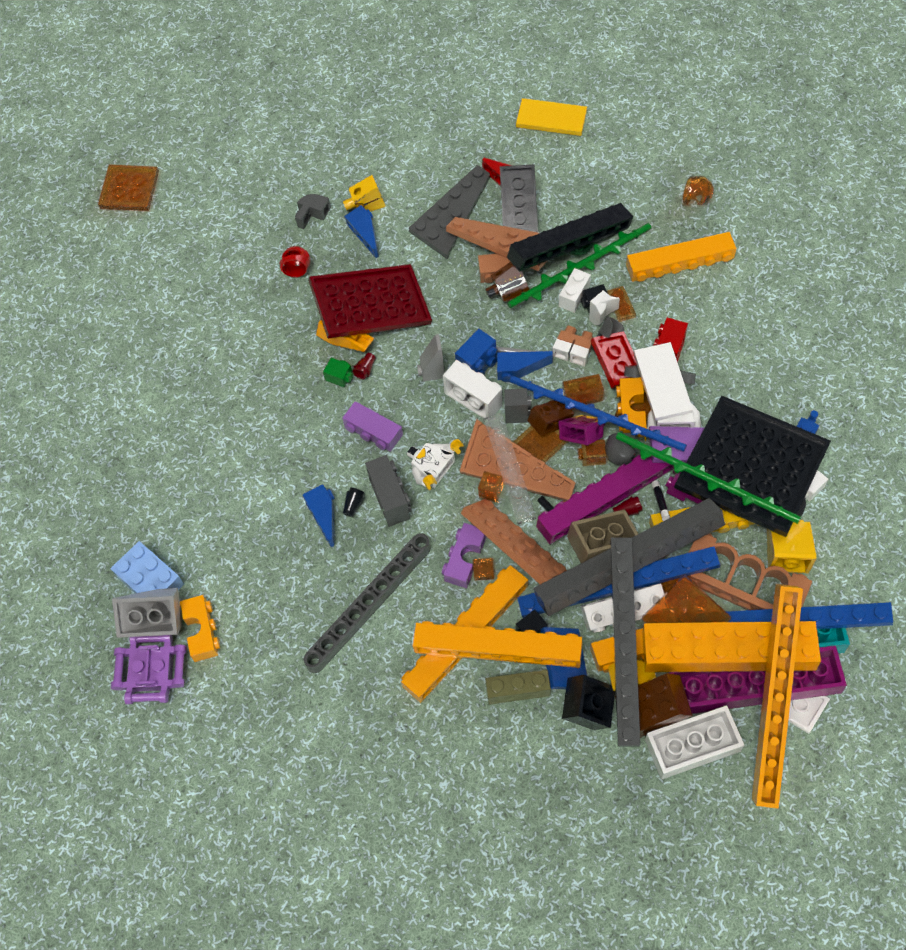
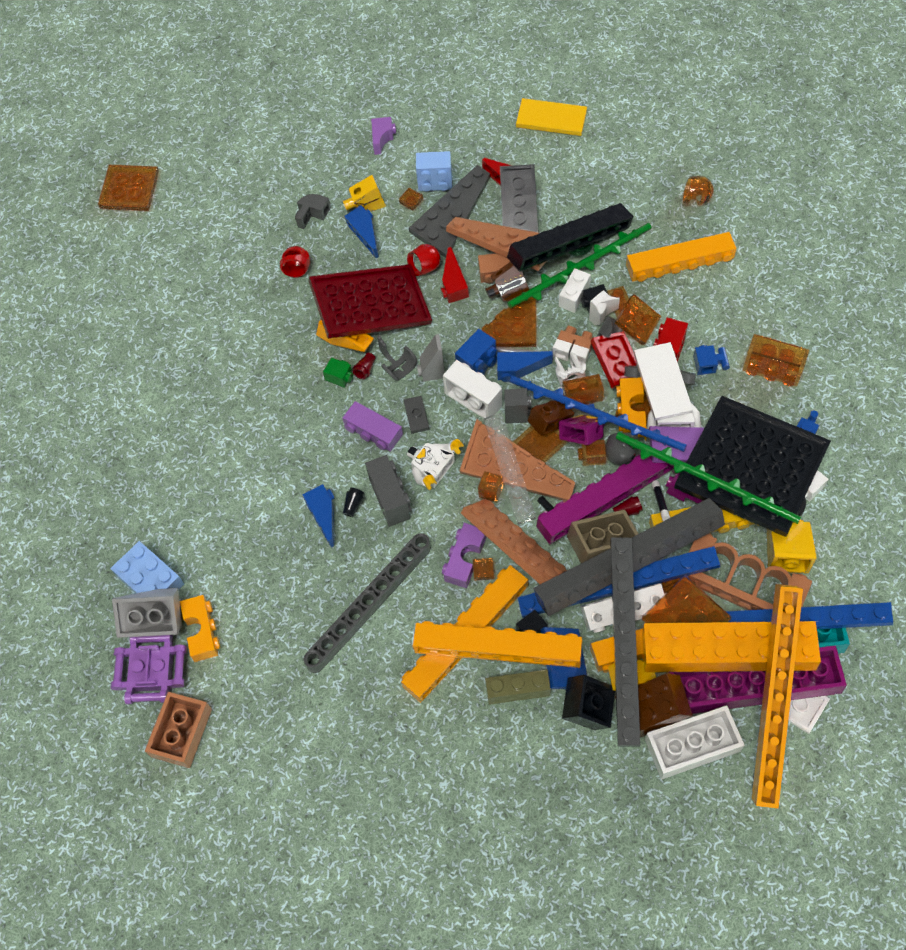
(178, 729): none -> nougat brick
(382, 132): none -> medium lavender arch
(407, 356): none -> dark grey helmet
(410, 199): none -> clear orange plate
(416, 414): none -> dark grey plate
(428, 257): none -> red helmet
(434, 171): none -> light blue brick
(453, 281): none -> red slope
(514, 326): none -> clear orange plate
(576, 369): none -> white piece
(637, 319): none -> clear orange plate
(707, 360): none -> blue brick
(775, 360): none -> clear orange brick

